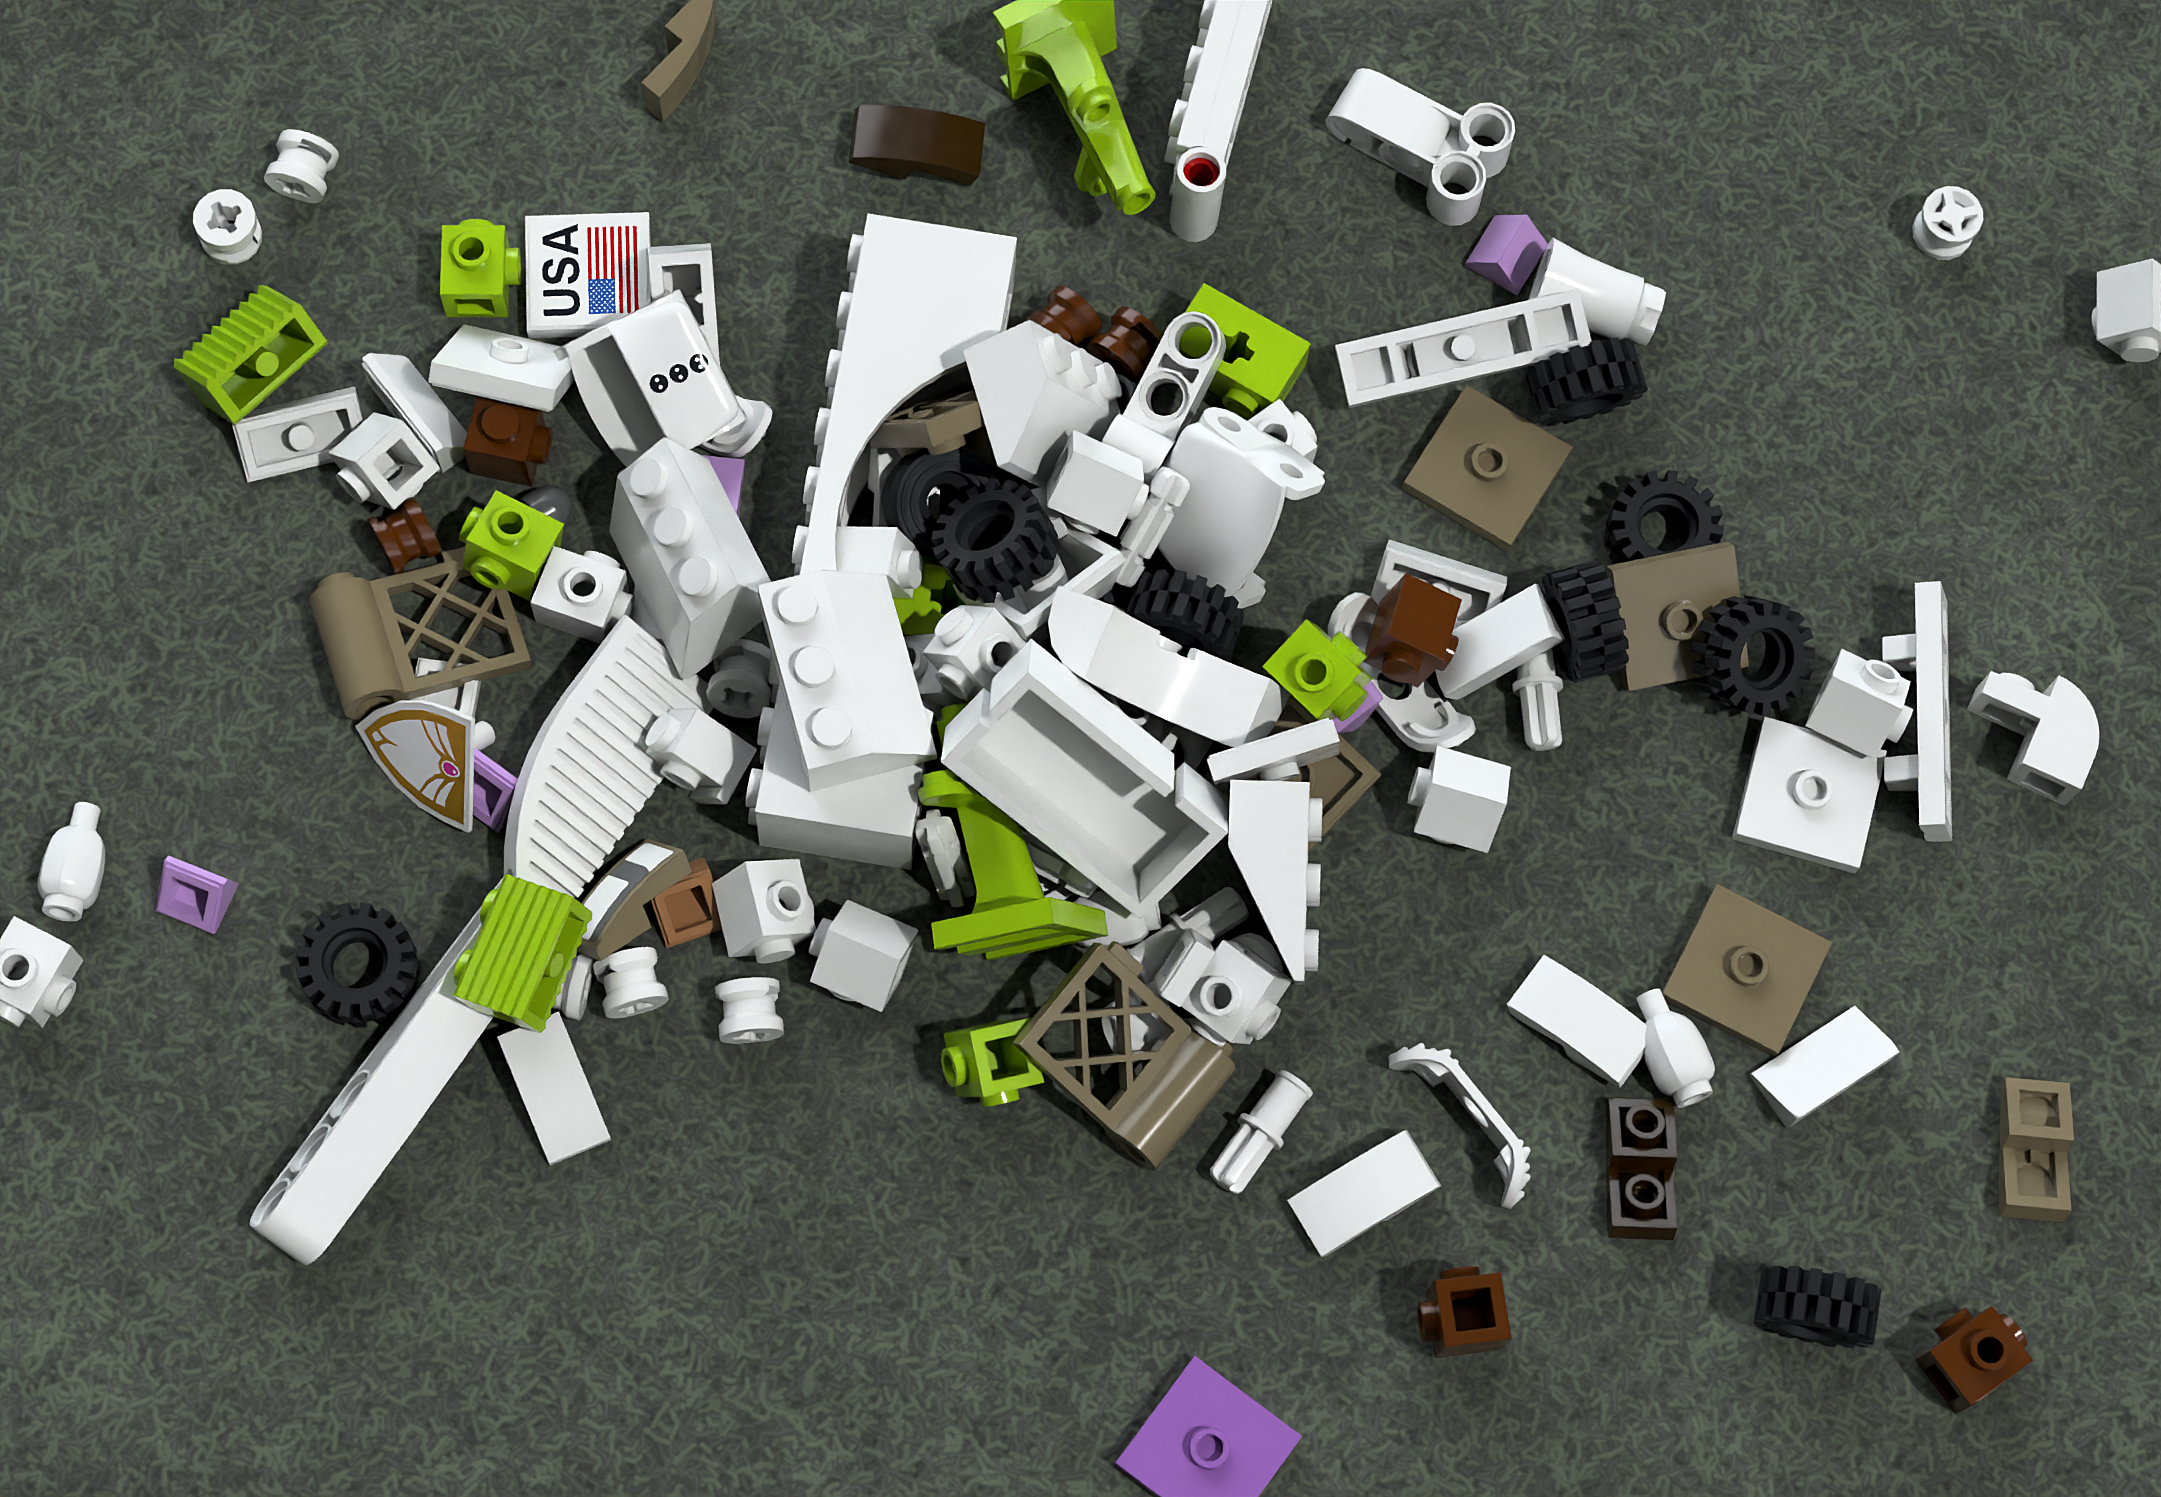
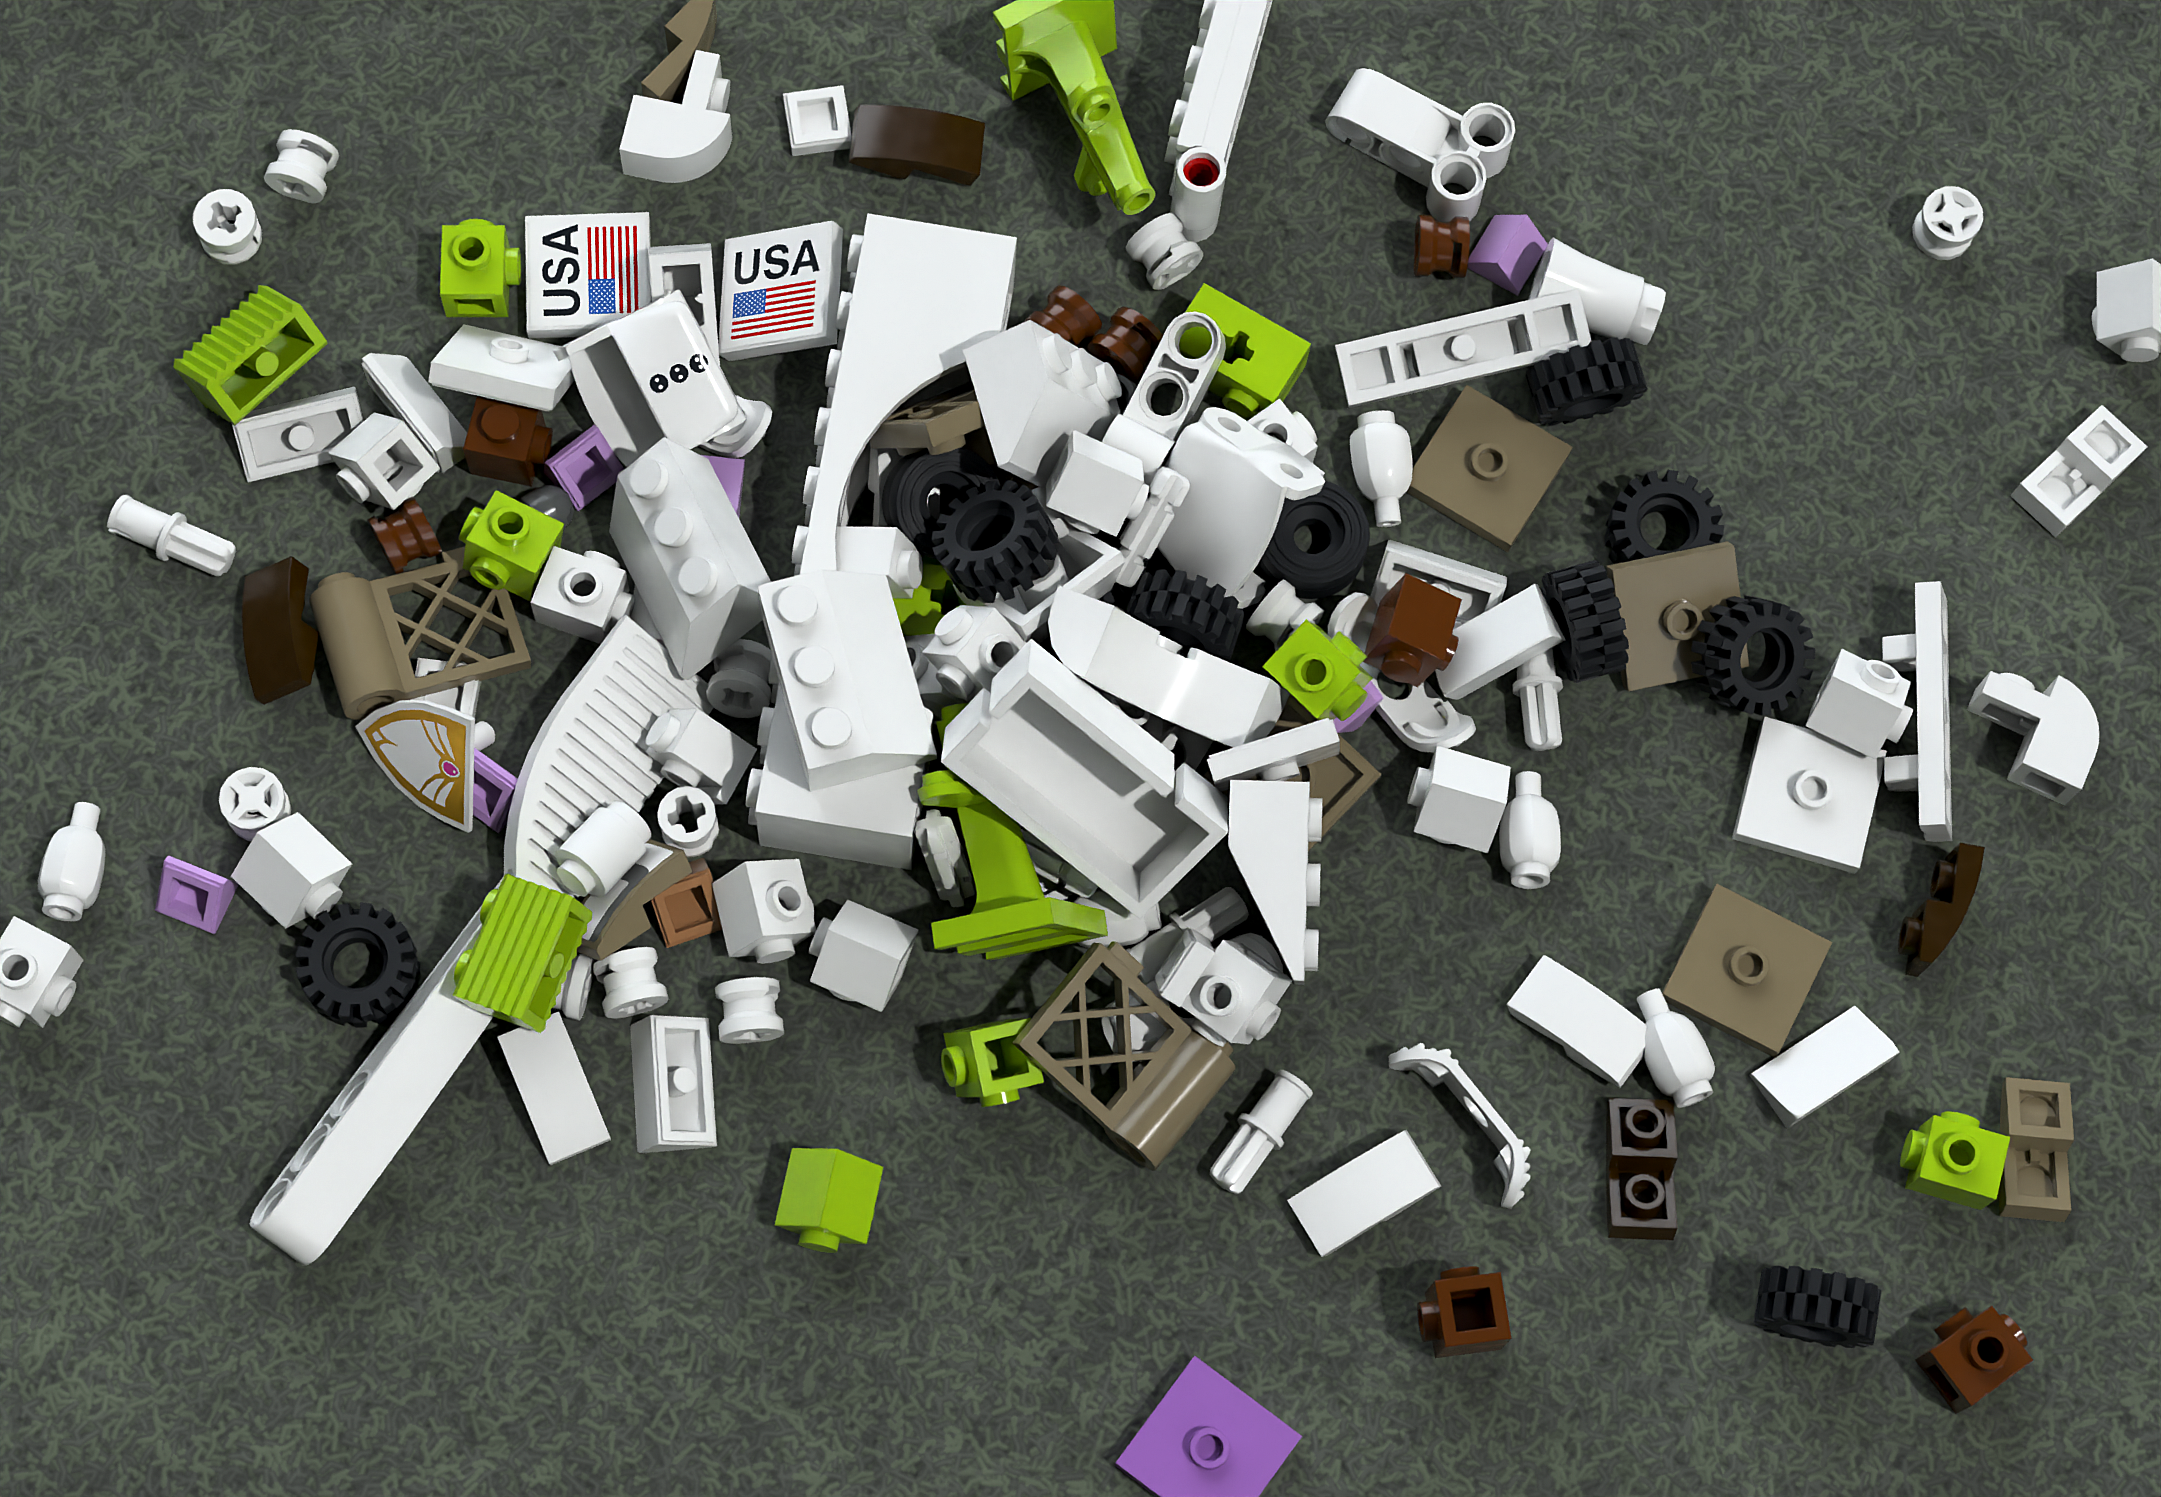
(171, 536): none -> white axle
(246, 793): none -> white wheel
(275, 639): none -> dark brown slope
(292, 871): none -> white brick
(584, 467): none -> lavender slope
(602, 850): none -> white brick
(673, 1084): none -> white slope
(680, 140): none -> white brick
(702, 809): none -> white bush
(780, 291): none -> white tile
(817, 120): none -> white tile
(828, 1198): none -> lime brick
(1164, 251): none -> white wheel
(1282, 614): none -> white wheel
(1335, 567): none -> black tyre
(1382, 463): none -> white plant
(1435, 246): none -> reddish brown wheel
(1529, 834): none -> white plant
(1936, 922): none -> dark brown slope
(1955, 1160): none -> lime brick
(2078, 471): none -> white slope

